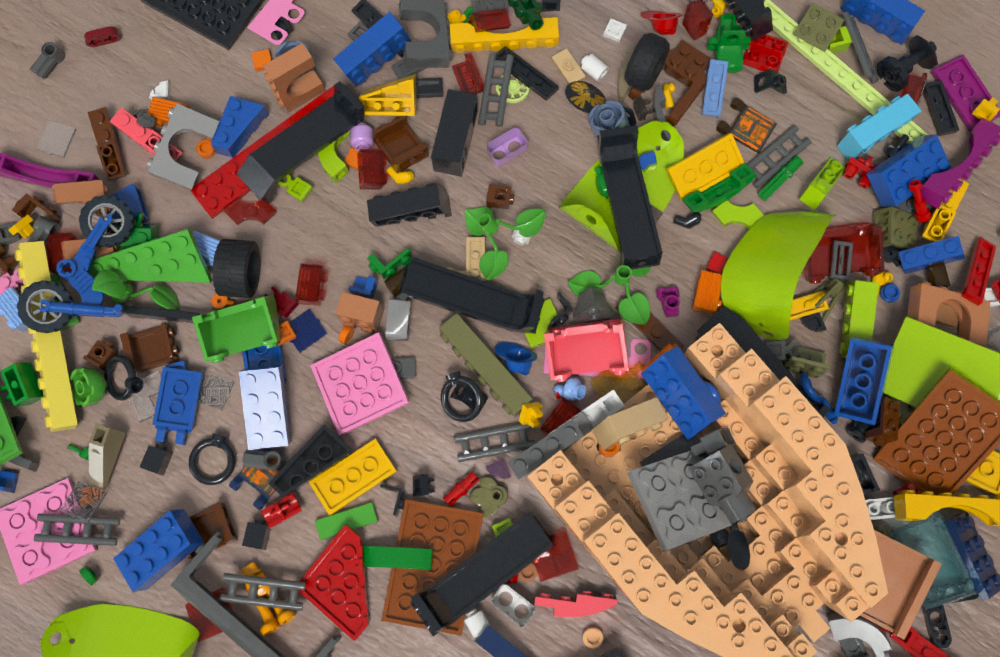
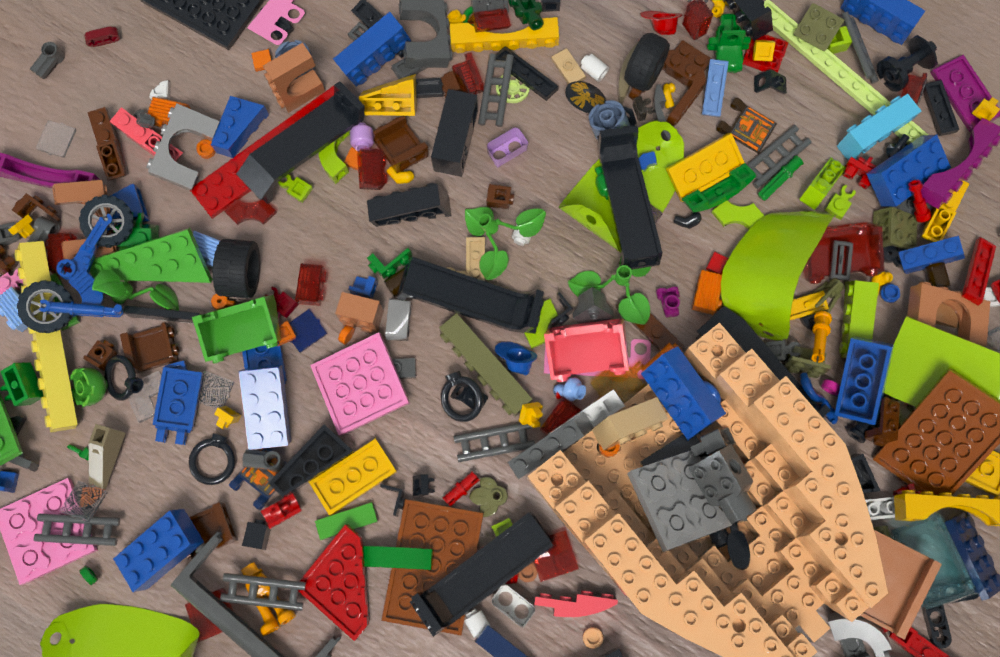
(156, 459): black brick -> none
(226, 416): none -> yellow tile
(453, 81): none -> reddish brown brick
(498, 470): clear purple tile -> none
(615, 30): white tile -> none
(763, 50): none -> yellow tile
(821, 330): none -> light orange pin
(830, 387): none -> dark pink tile
(839, 203): none -> lime plate

